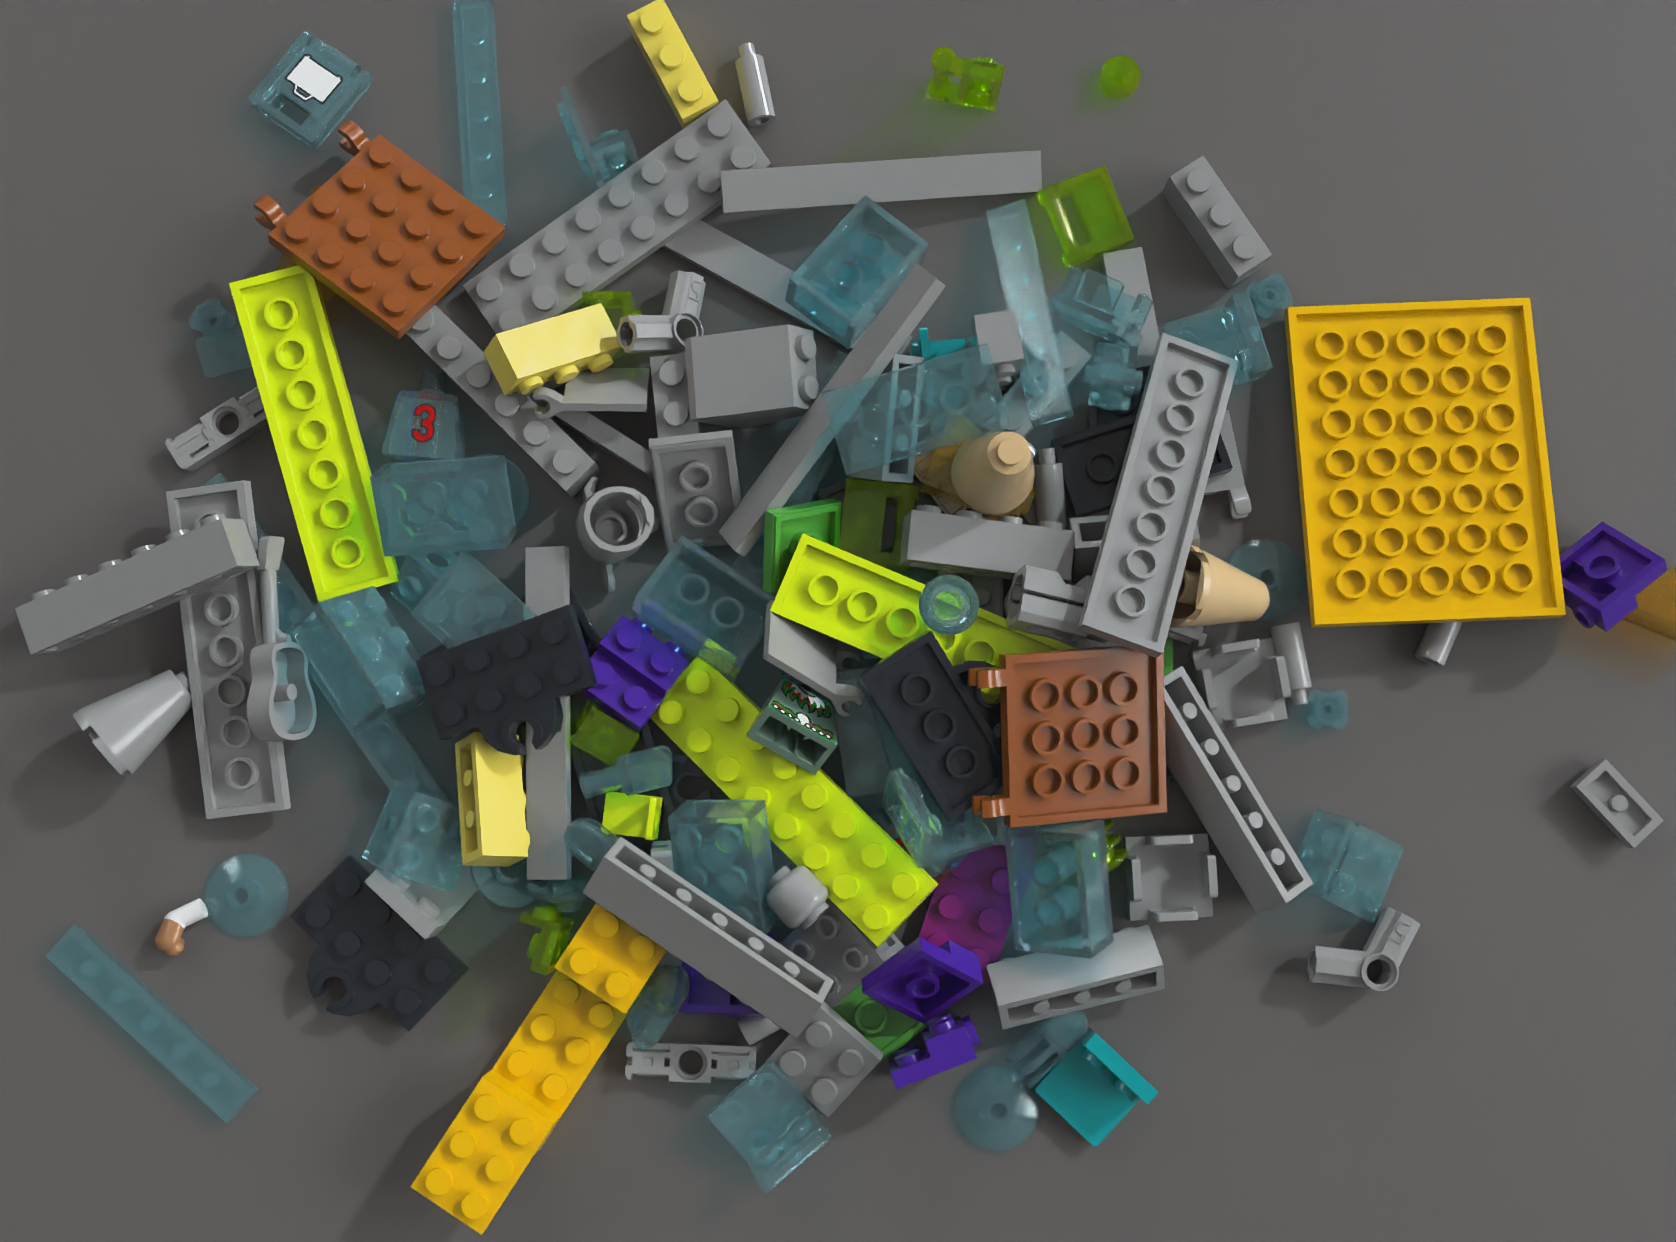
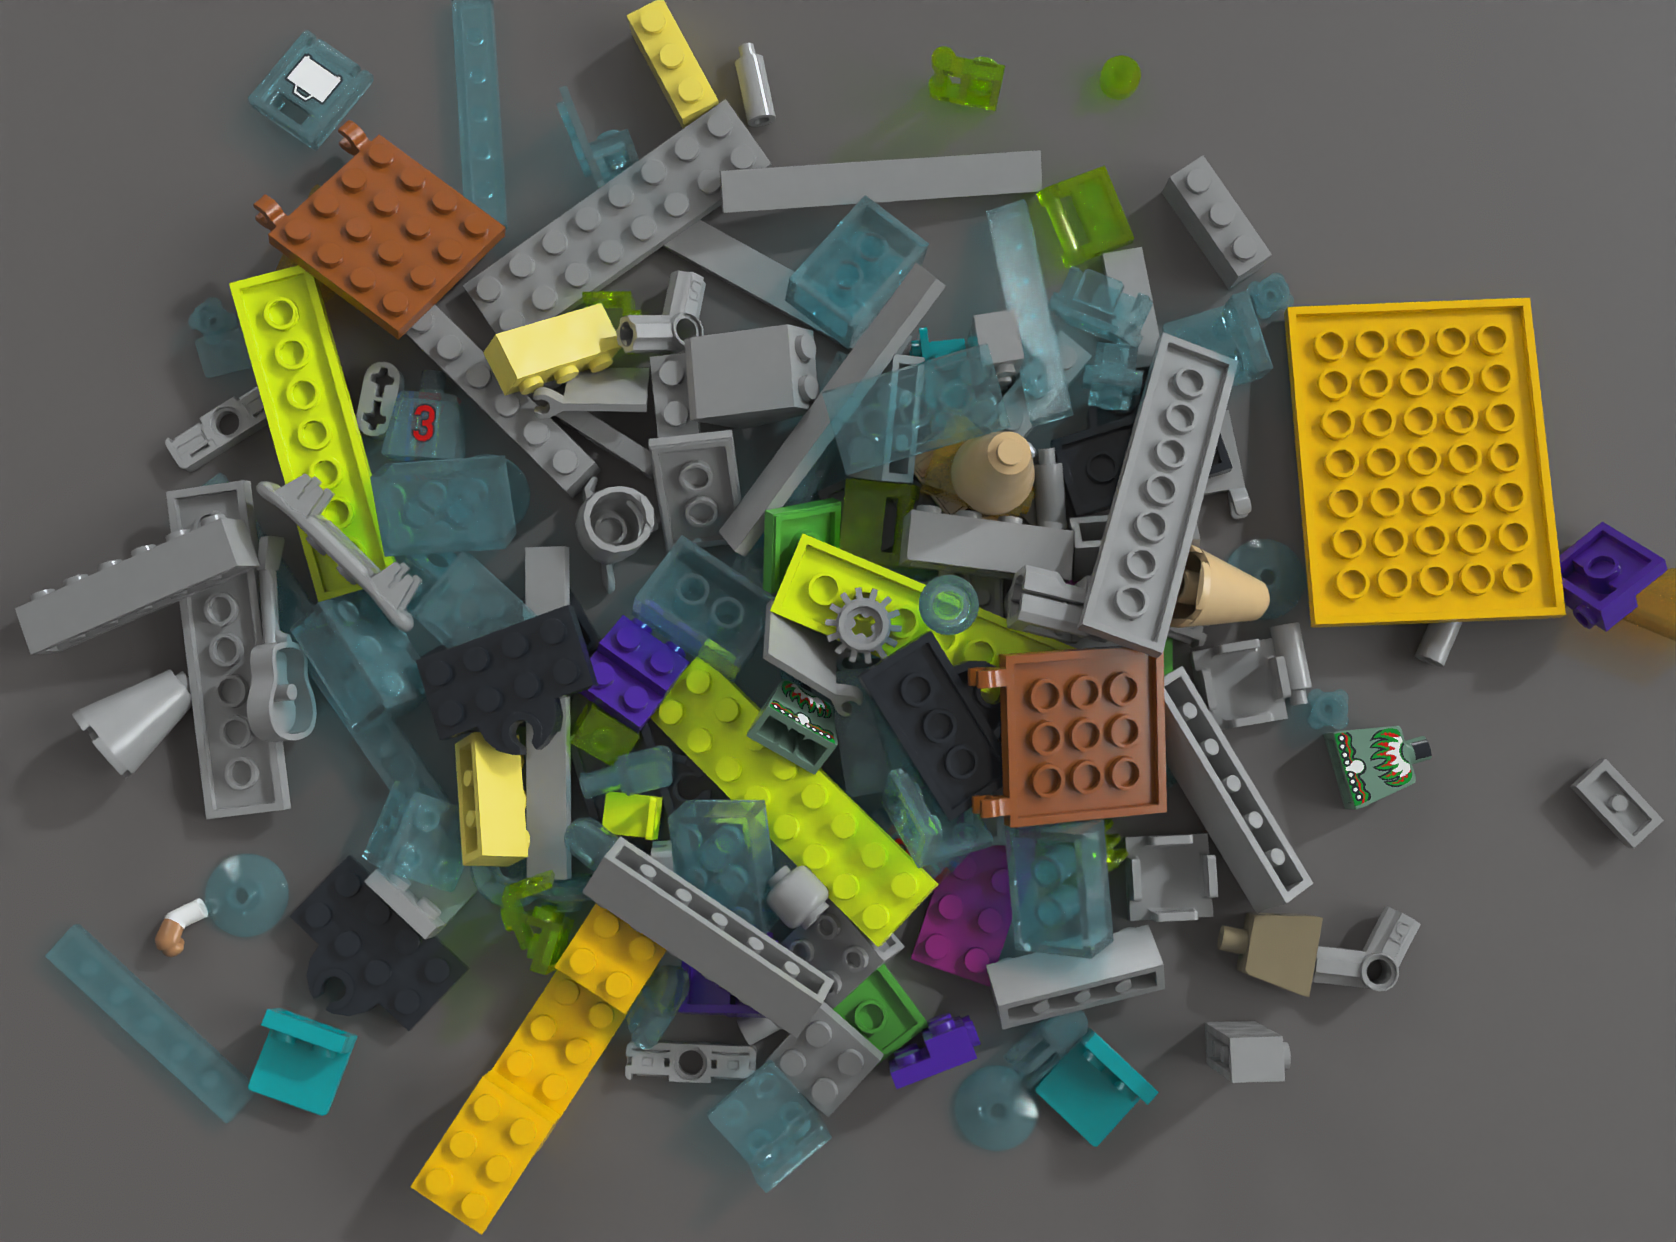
(301, 1061): none -> teal bracket
(304, 503): none -> light grey piece
(371, 398): none -> light grey beam
(512, 906): none -> clear neon green bracket
(866, 607): none -> light grey gear
(924, 978): dark purple plate -> none
(1246, 1051): none -> light grey brick
(1276, 948): none -> dark tan torso
(1348, 863): clear light blue bracket -> none
(1373, 762): none -> torso

